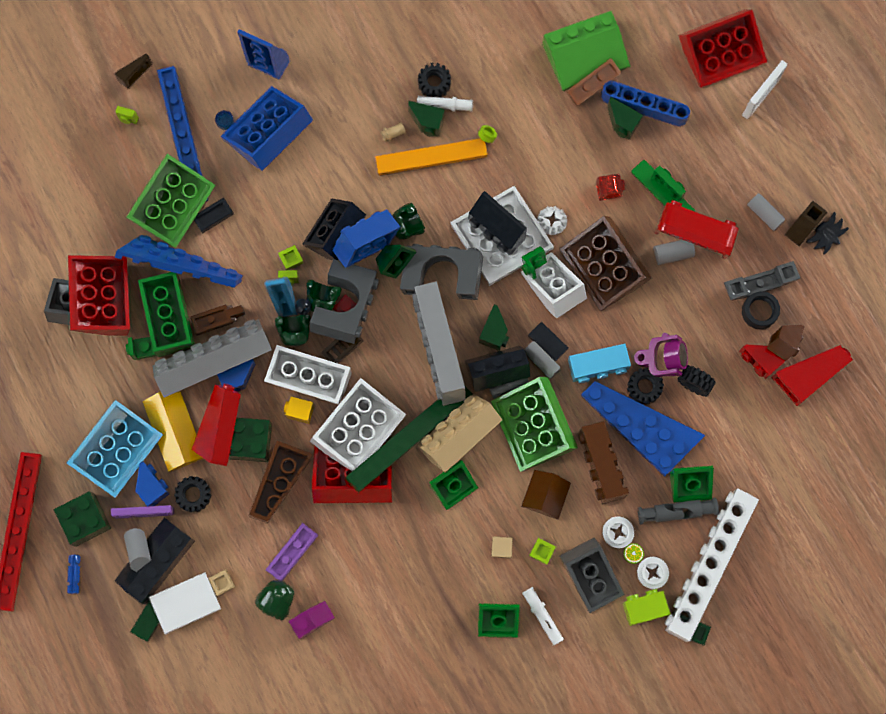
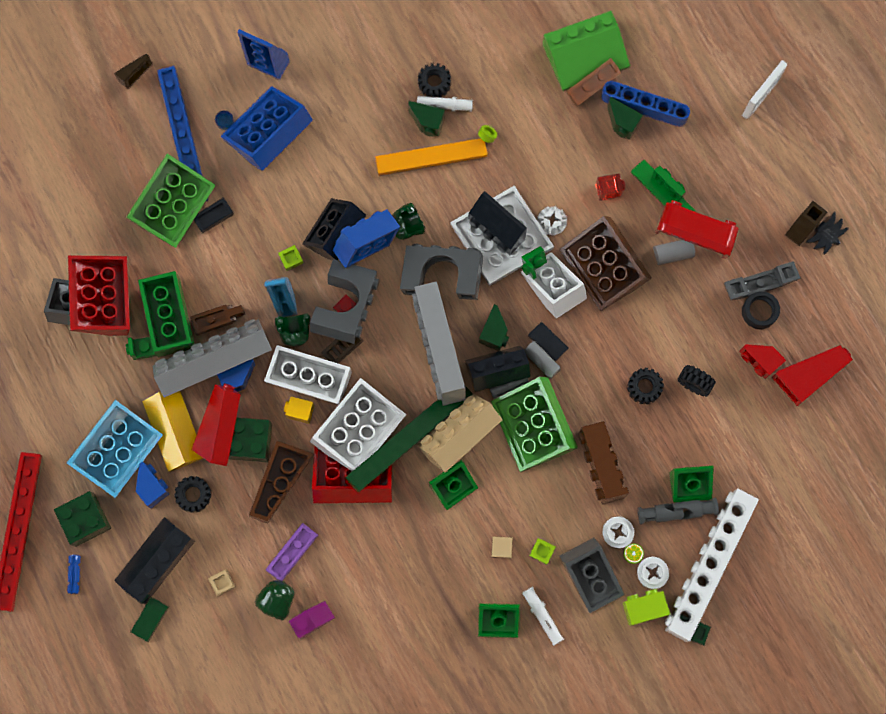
(126, 115): lime plate -> none
(137, 548): light grey brick -> none
(150, 511): medium lavender tile -> none
(163, 257): blue wing -> none
(184, 603): white tile -> none
(292, 275): lime plate -> none
(300, 303): black hinge -> none
(322, 295): dark green hair -> none
(392, 132): tan pin -> none
(394, 259): dark green slope -> none
(546, 494): reddish brown slope -> none
(599, 363): medium azure brick -> none
(652, 434): blue wing -> none
(674, 355): magenta piece -> none
(723, 47): red slope -> none
(766, 212): light grey brick -> none
(786, 341): reddish brown slope -> none

